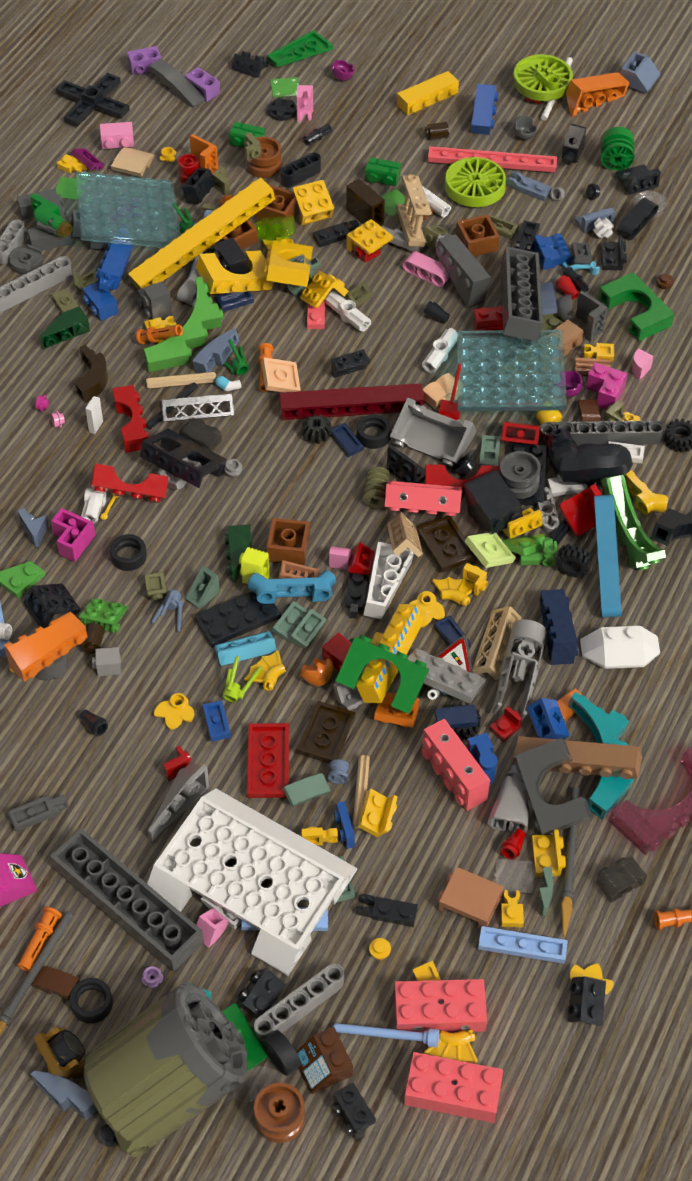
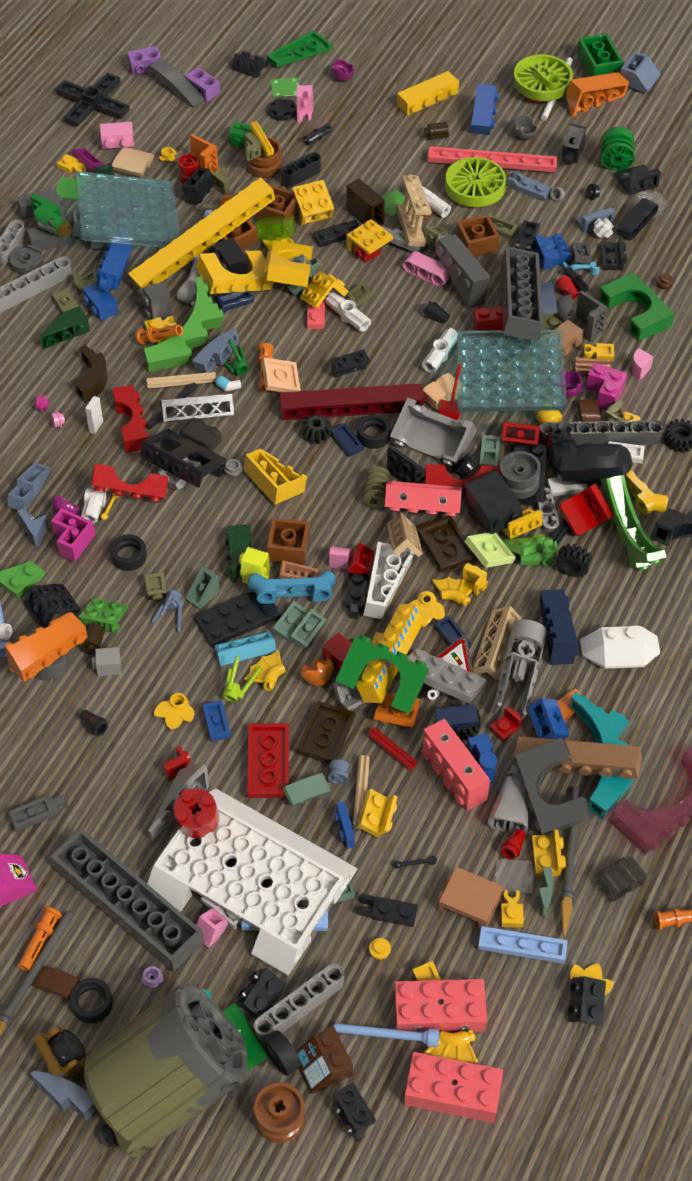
(28, 486): none -> sand blue slope
(59, 502): none -> magenta hair
(105, 169): none -> clear green tile
(184, 224): green plant -> none
(196, 813): none -> red brick
(261, 137): none -> yellow axle
(273, 477): none -> yellow wedge
(318, 835): yellow plate -> none
(383, 171): green brick -> none
(392, 748): none -> red axle
(432, 861): none -> black hinge
(599, 55): none -> green brick
(608, 556): dark azure beam -> none

